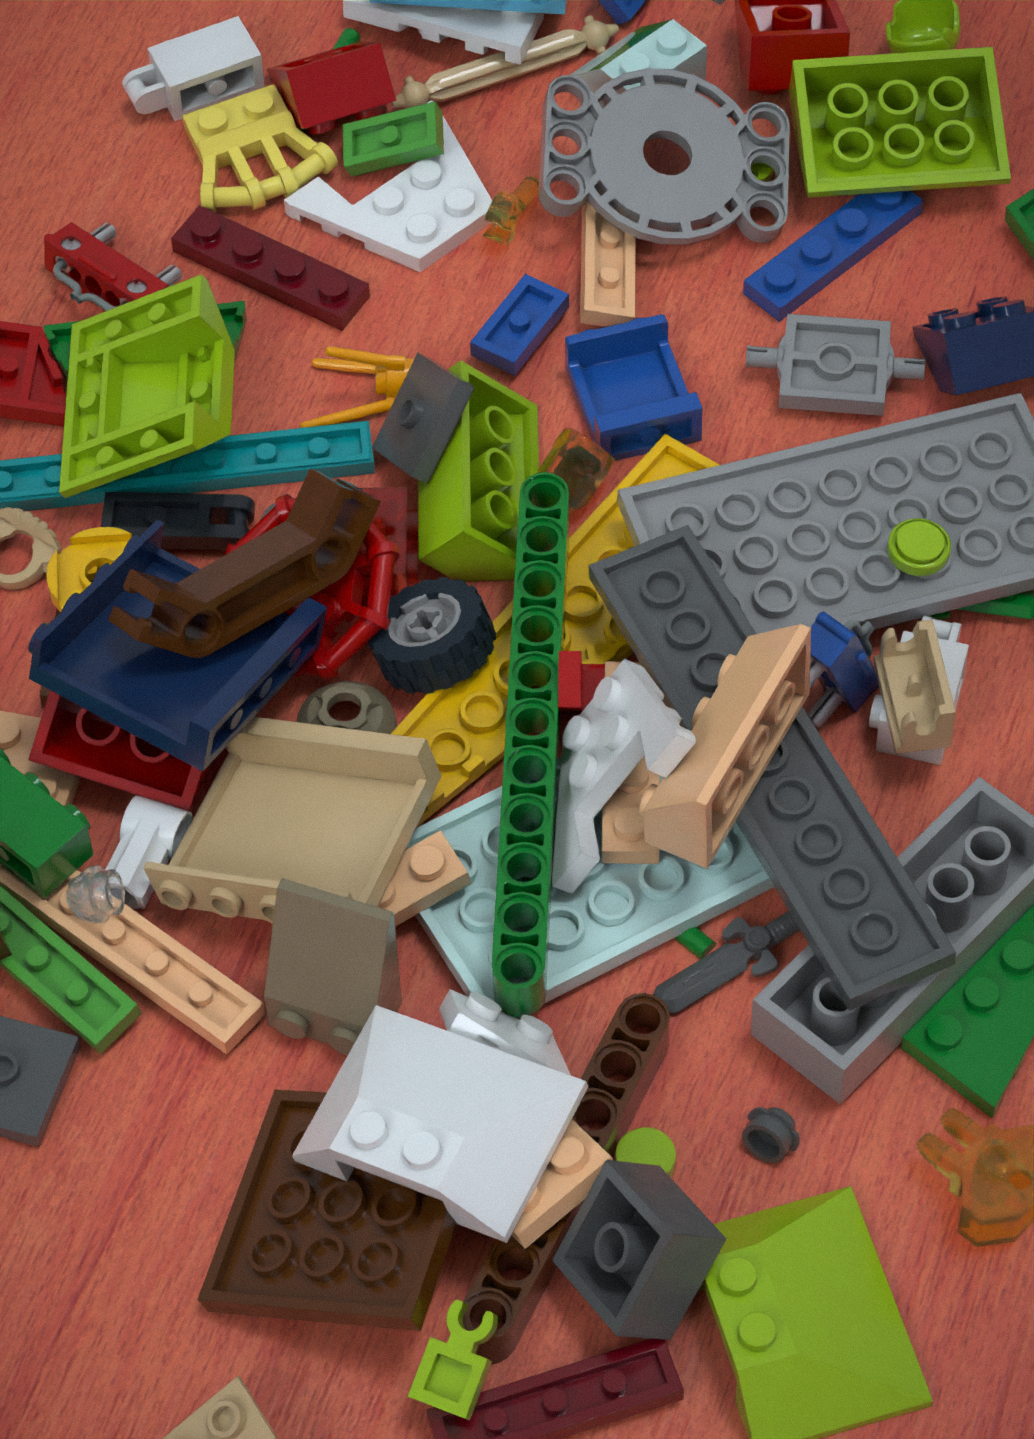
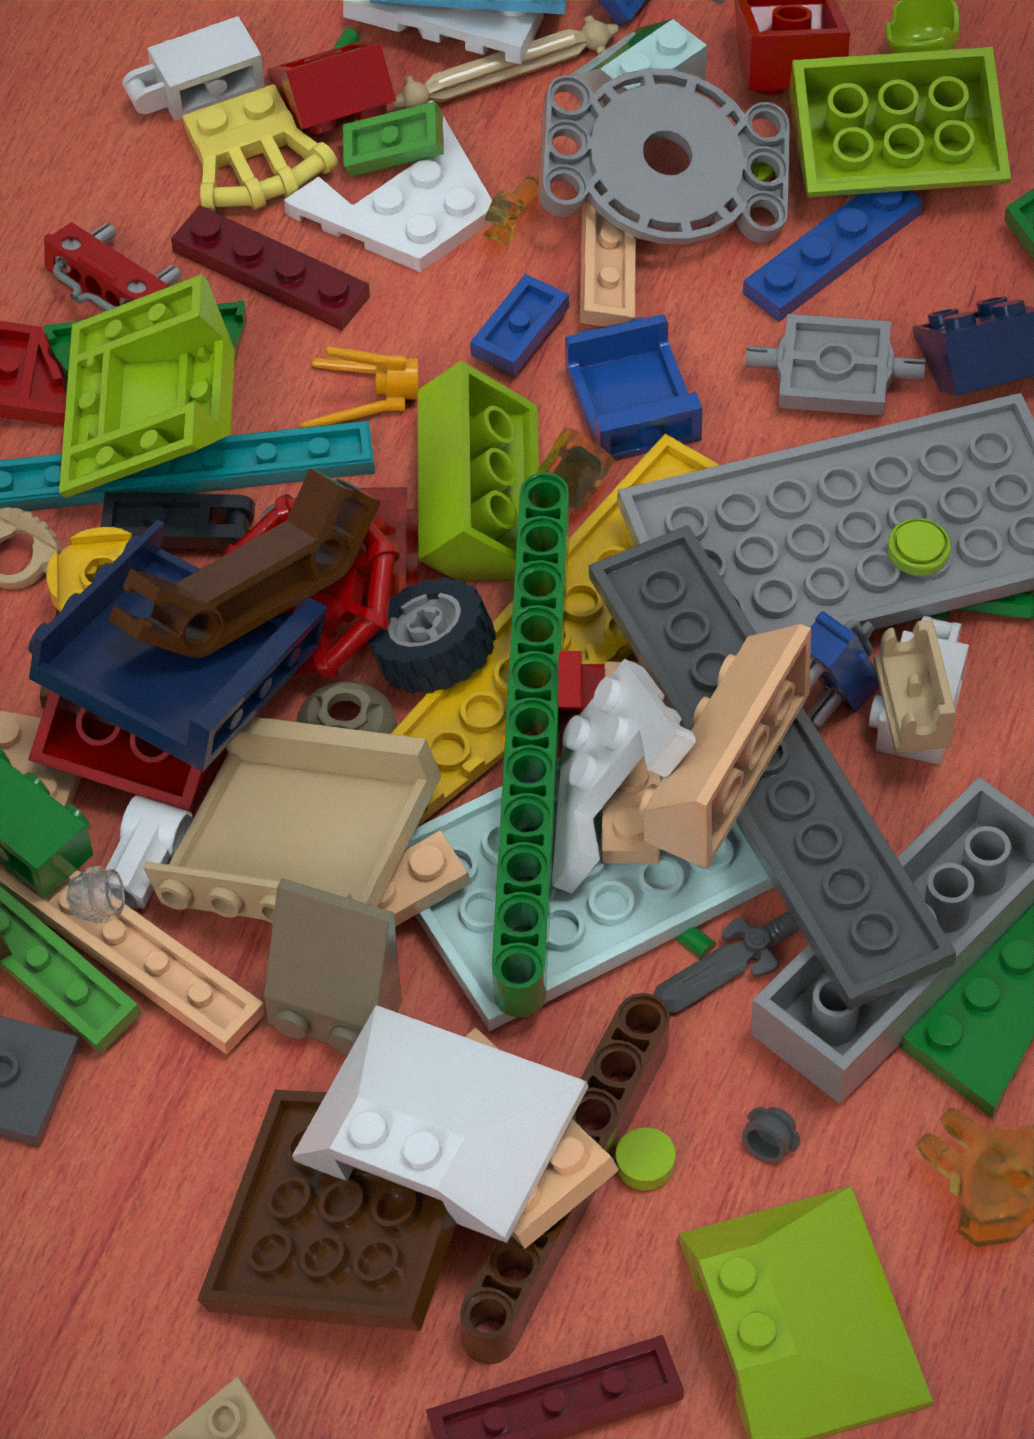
(423, 417): dark grey plate -> none
(451, 1371): lime plate -> none
(483, 1022): white wing -> none
(638, 1250): dark grey brick -> none

